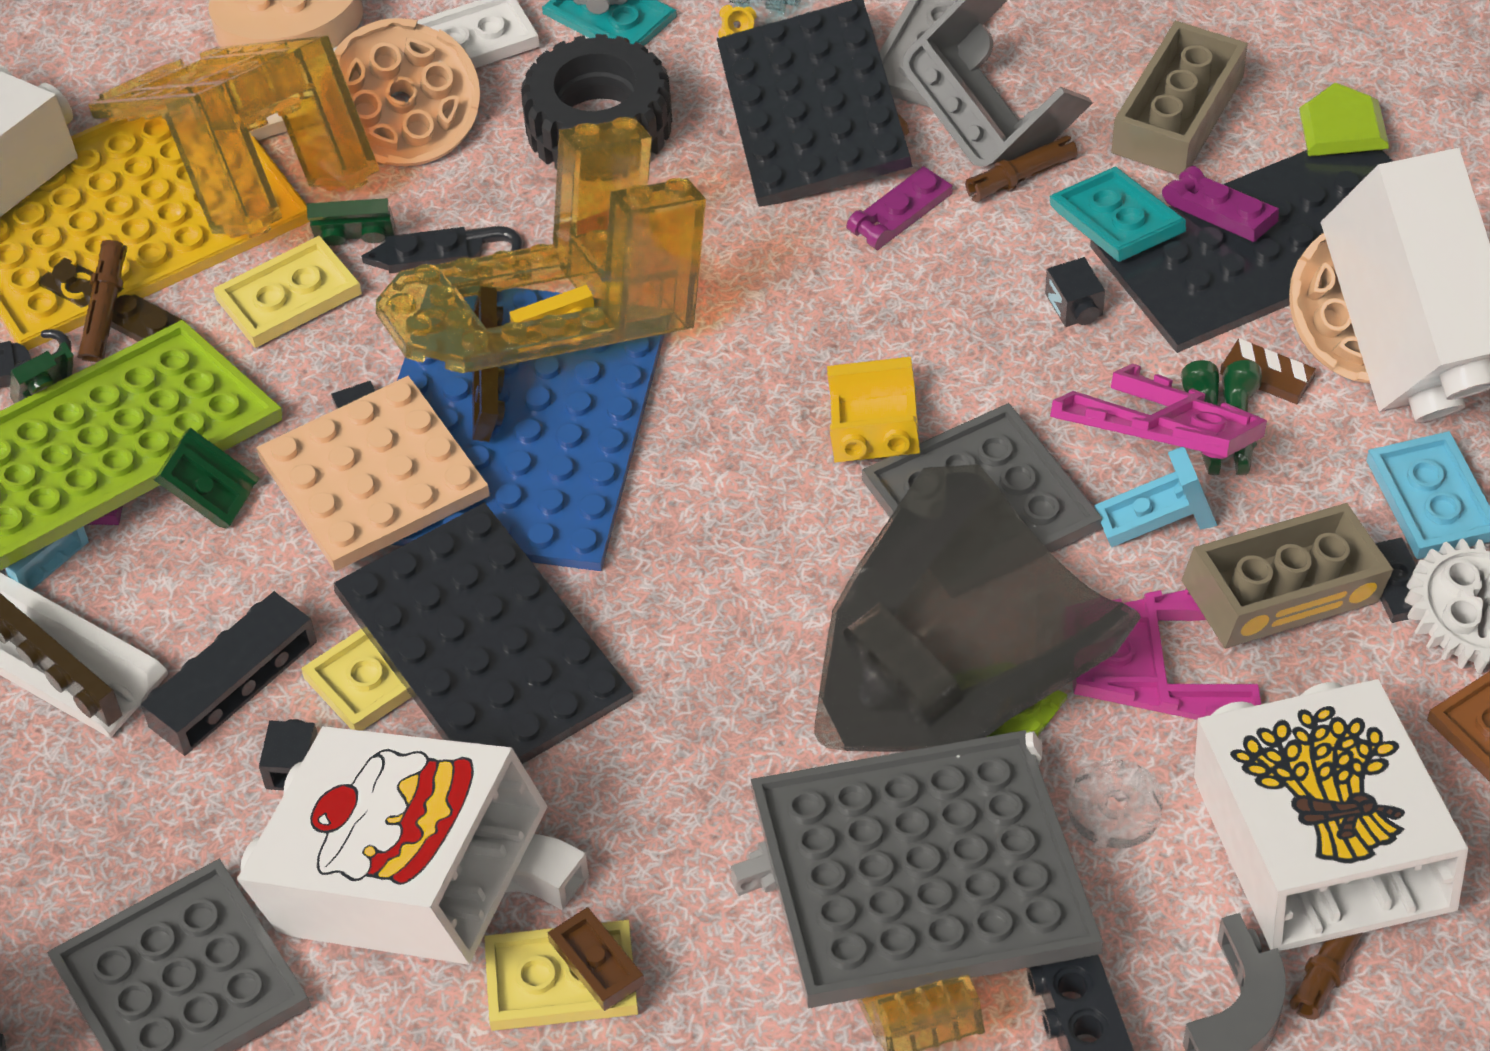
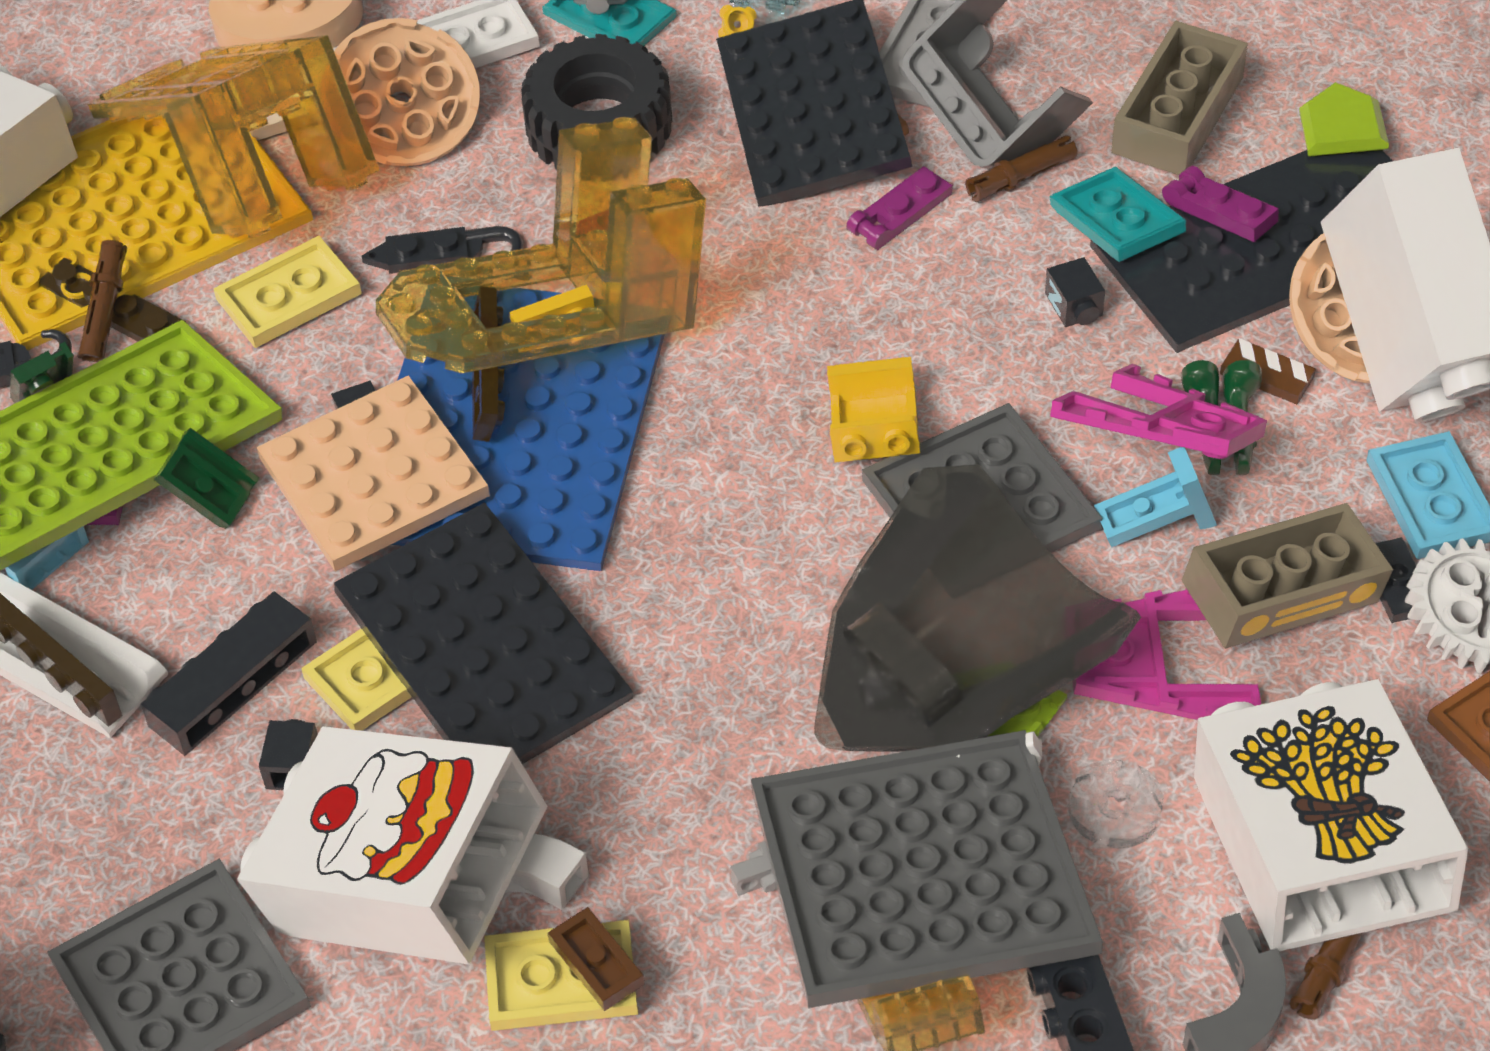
(351, 219): dark green plate -> none

